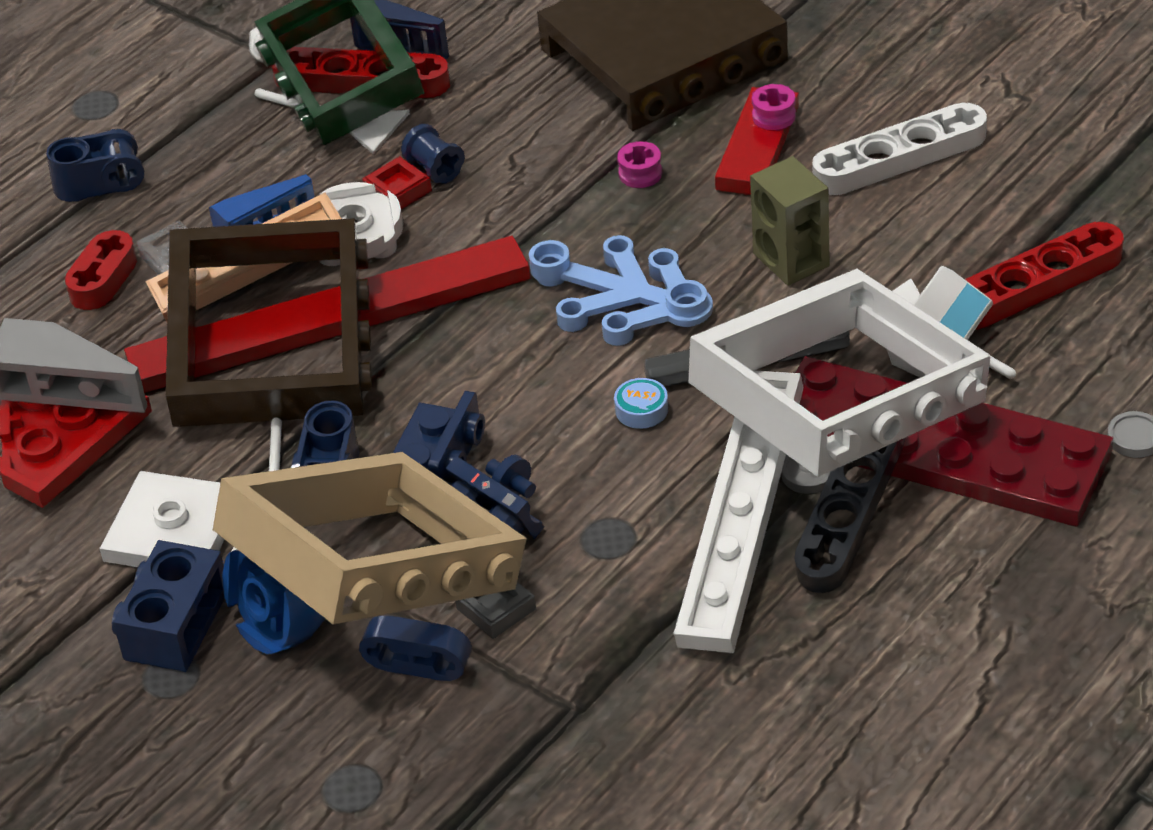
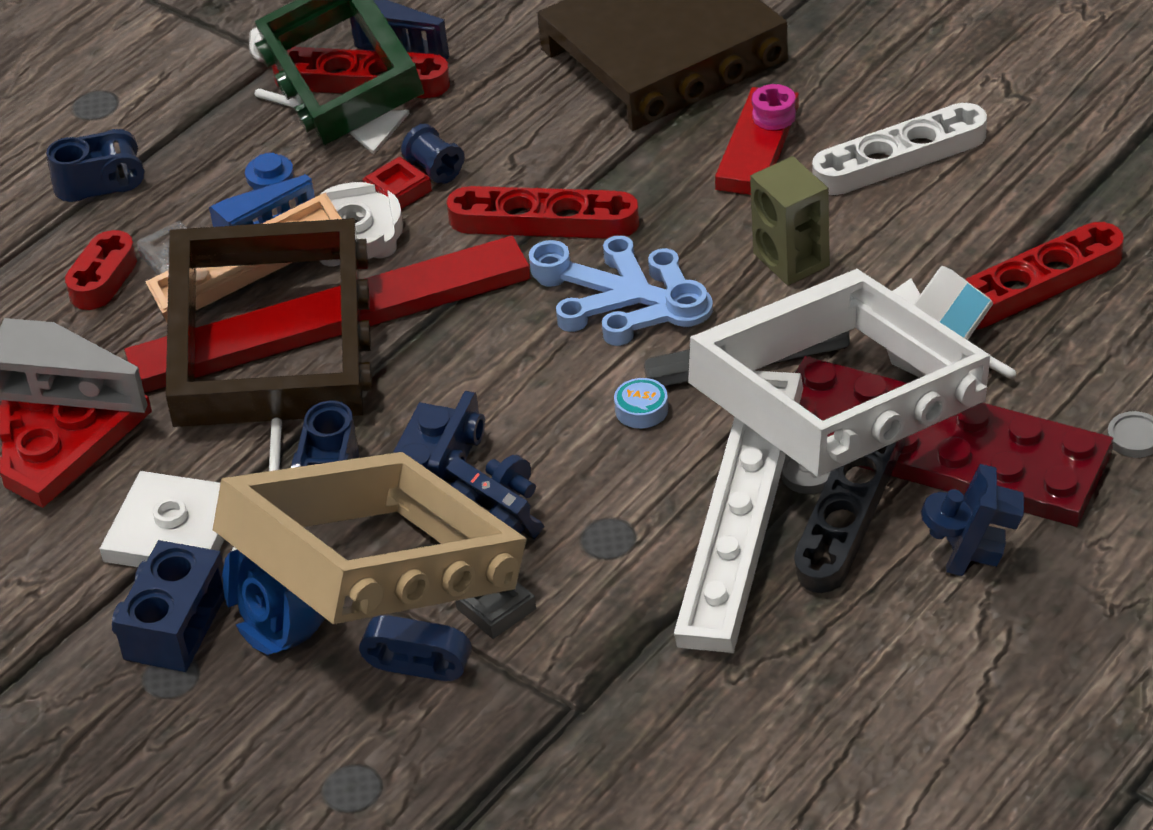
(268, 170): none -> blue plate
(472, 212): none -> red beam
(639, 164): dark pink bush -> none
(967, 519): none -> dark blue hips

